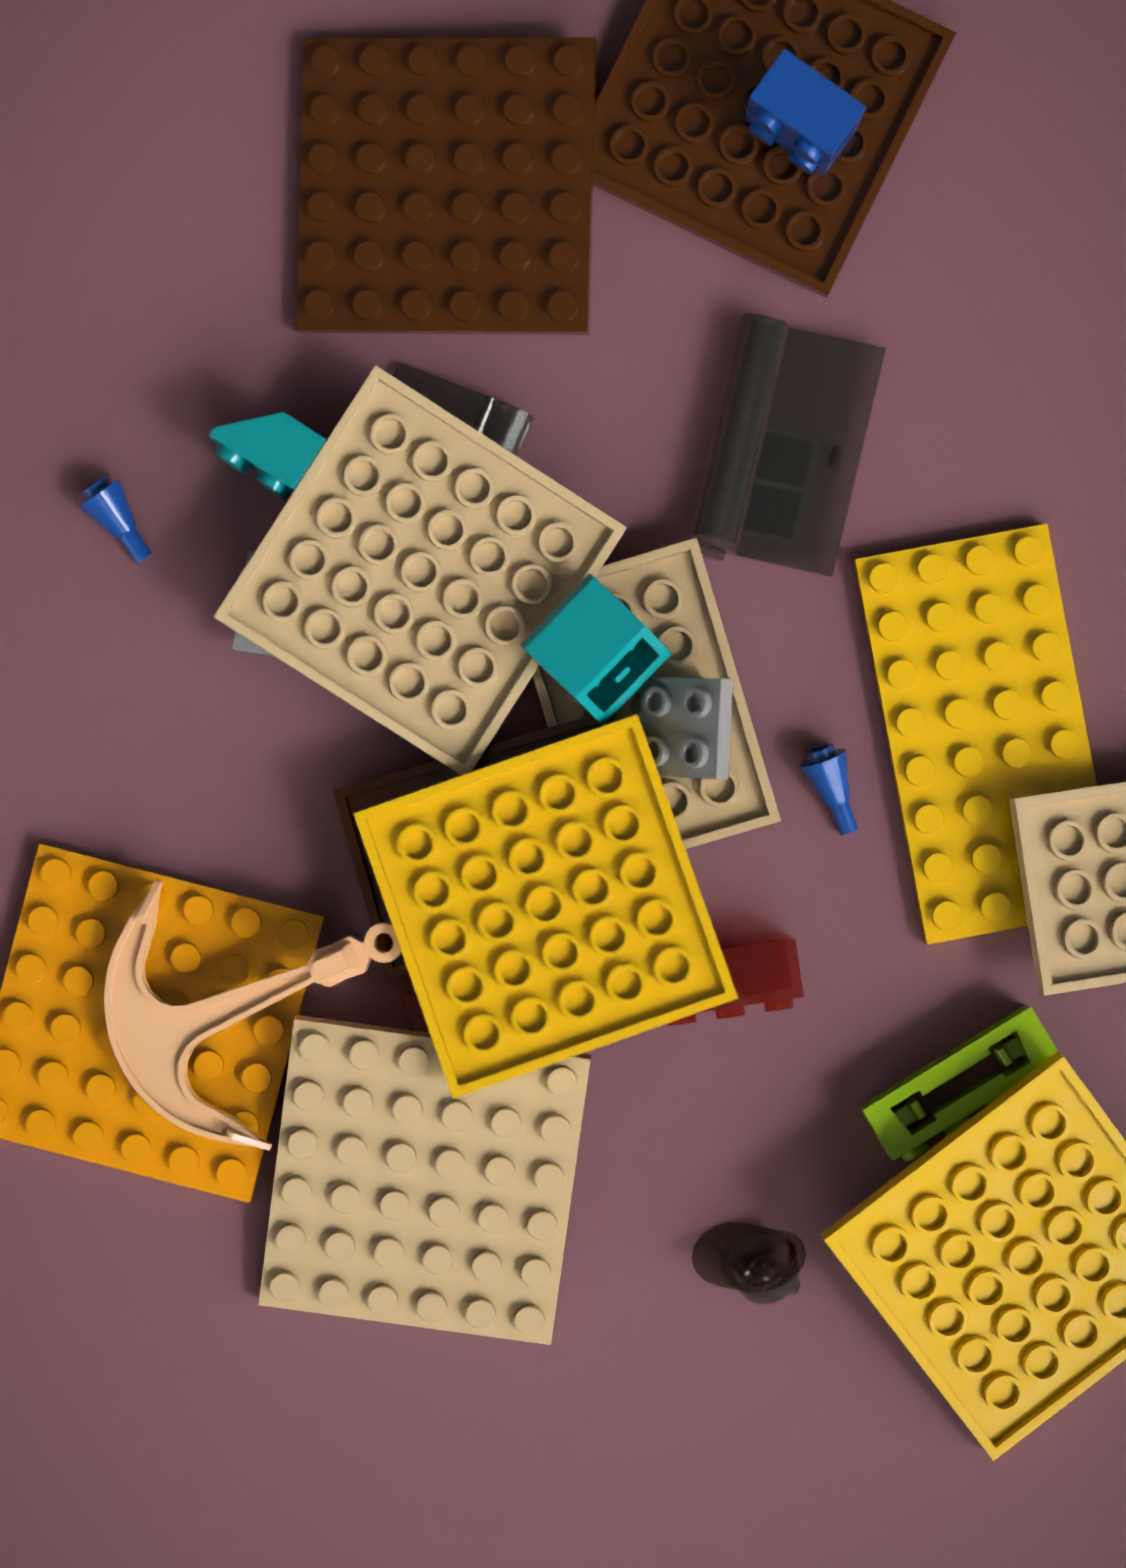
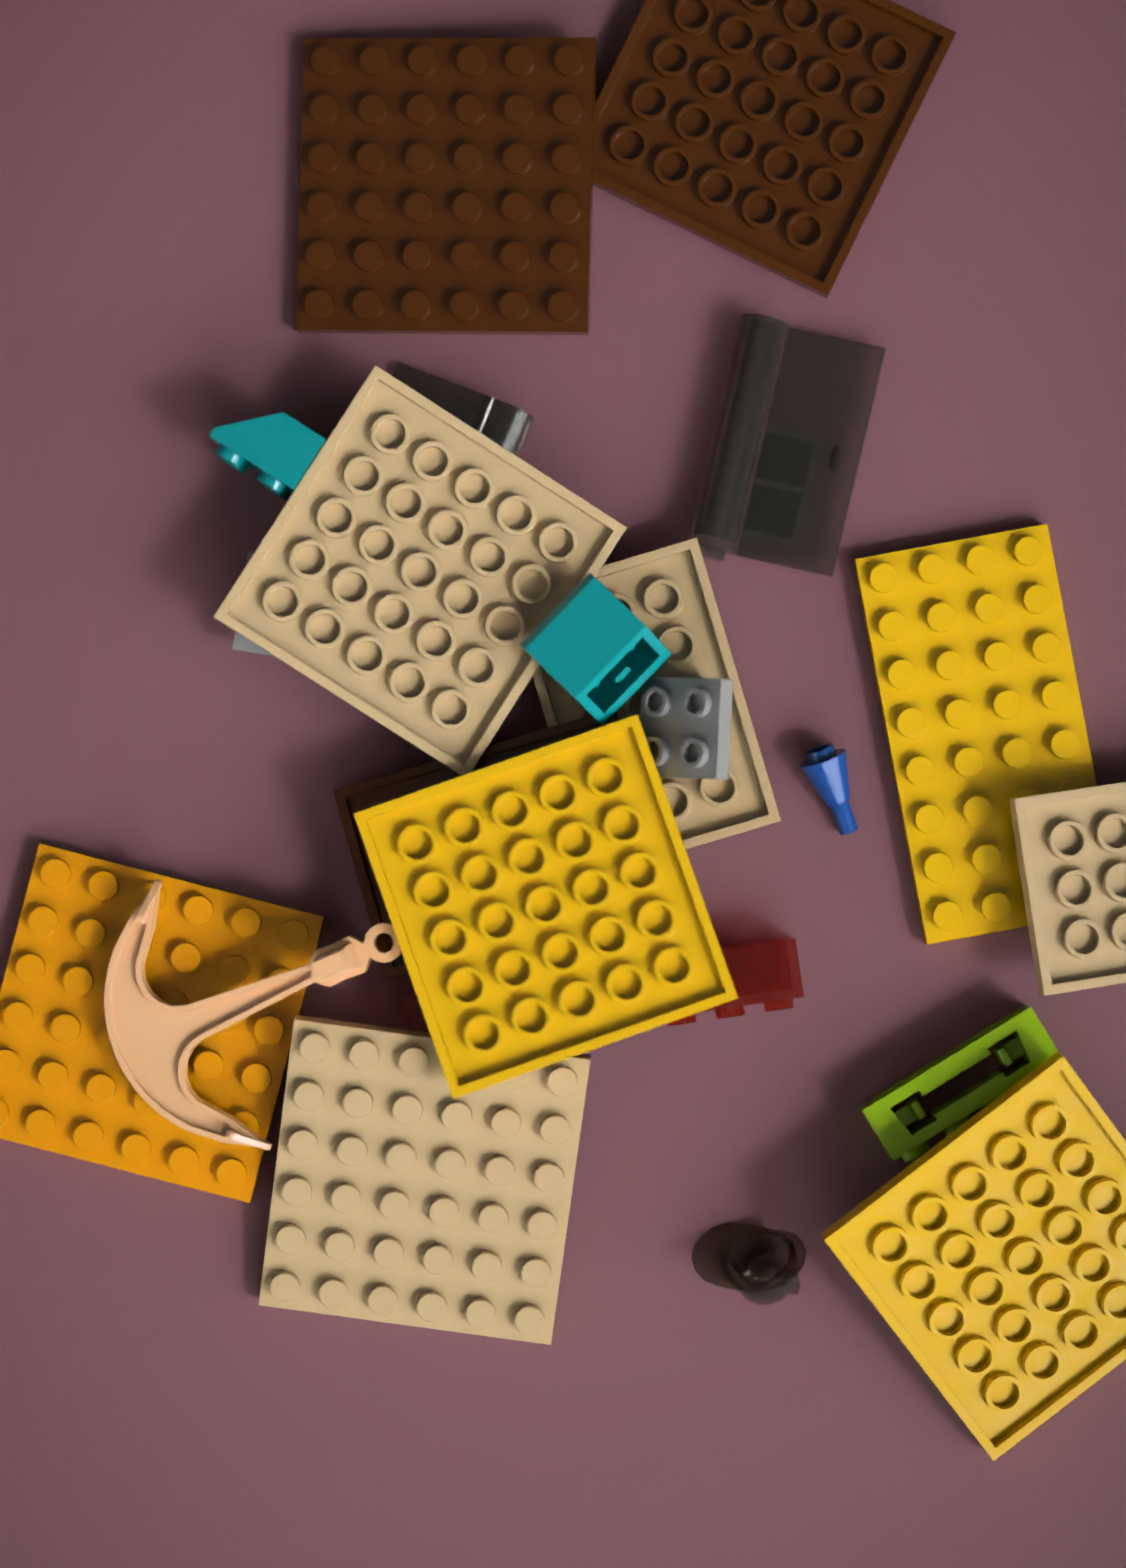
(111, 510): blue cone -> none
(803, 114): blue brick -> none

